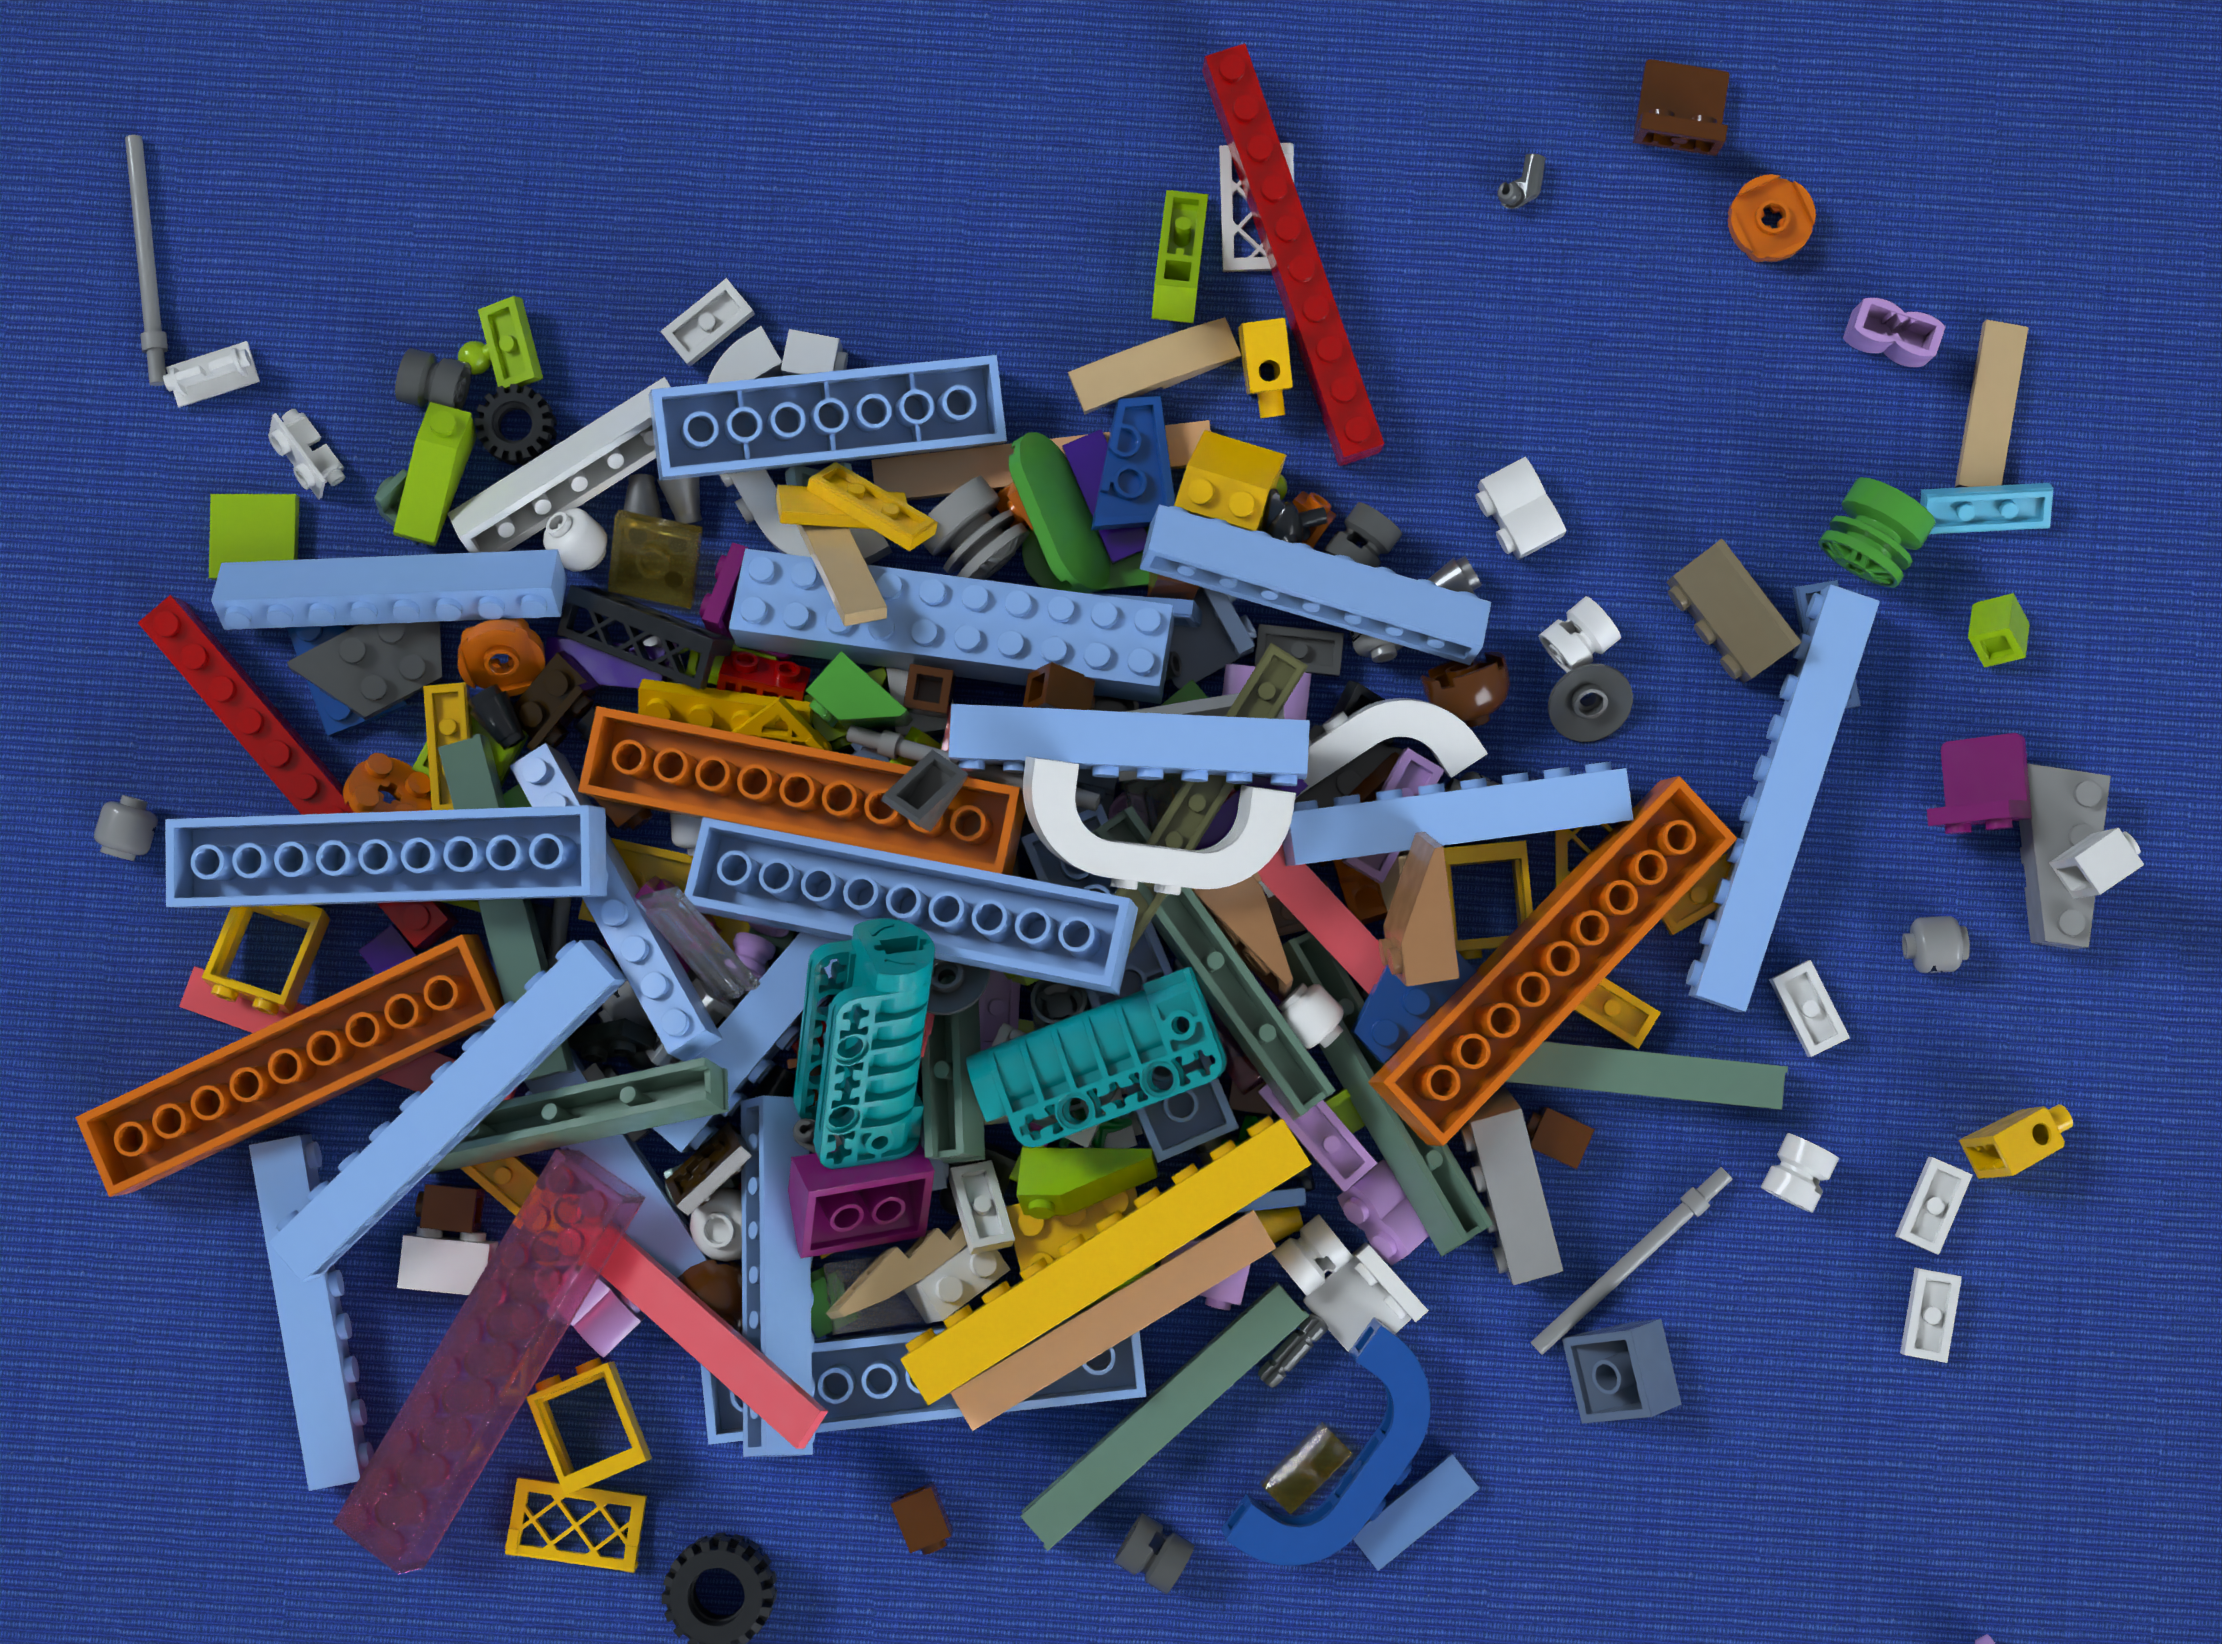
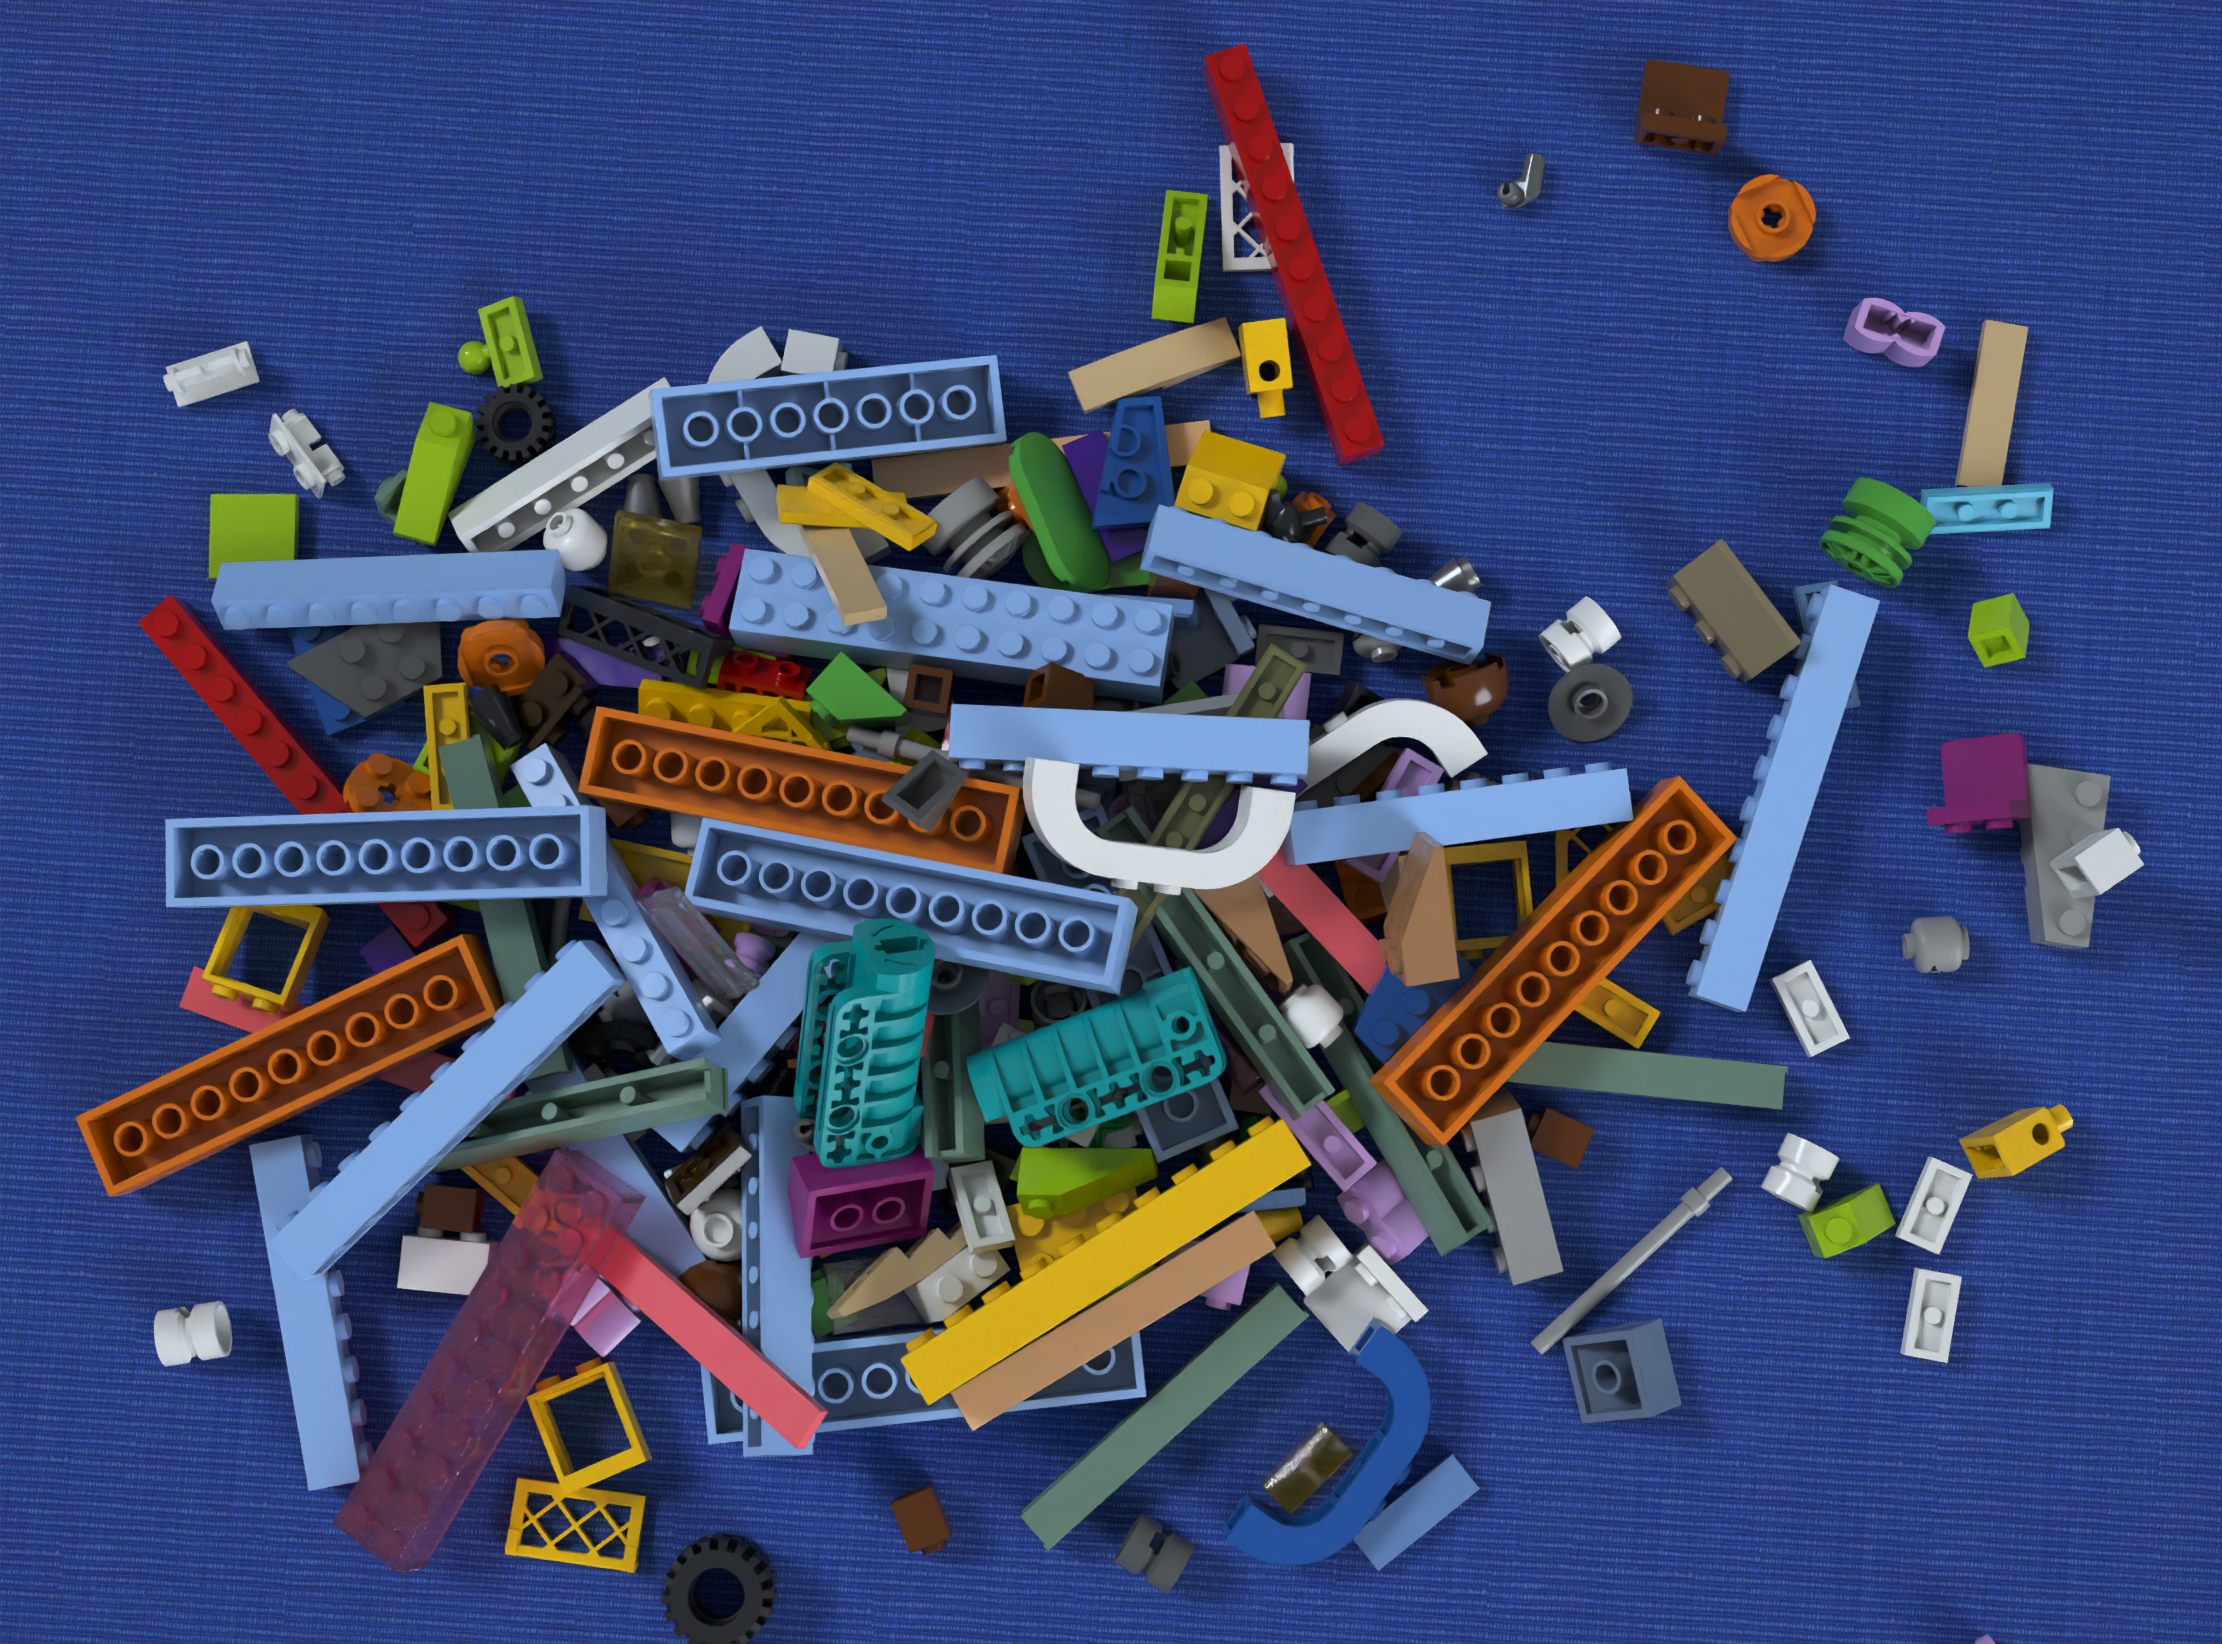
(125, 828): light grey head -> none
(153, 338): light grey bar -> none
(186, 1334): none -> white wheel
(425, 380): dark grey wheel -> none
(707, 322): white plate -> none
(1292, 1350): dark grey axle -> none
(1520, 509): white brick -> none
(1847, 1221): none -> lime slope

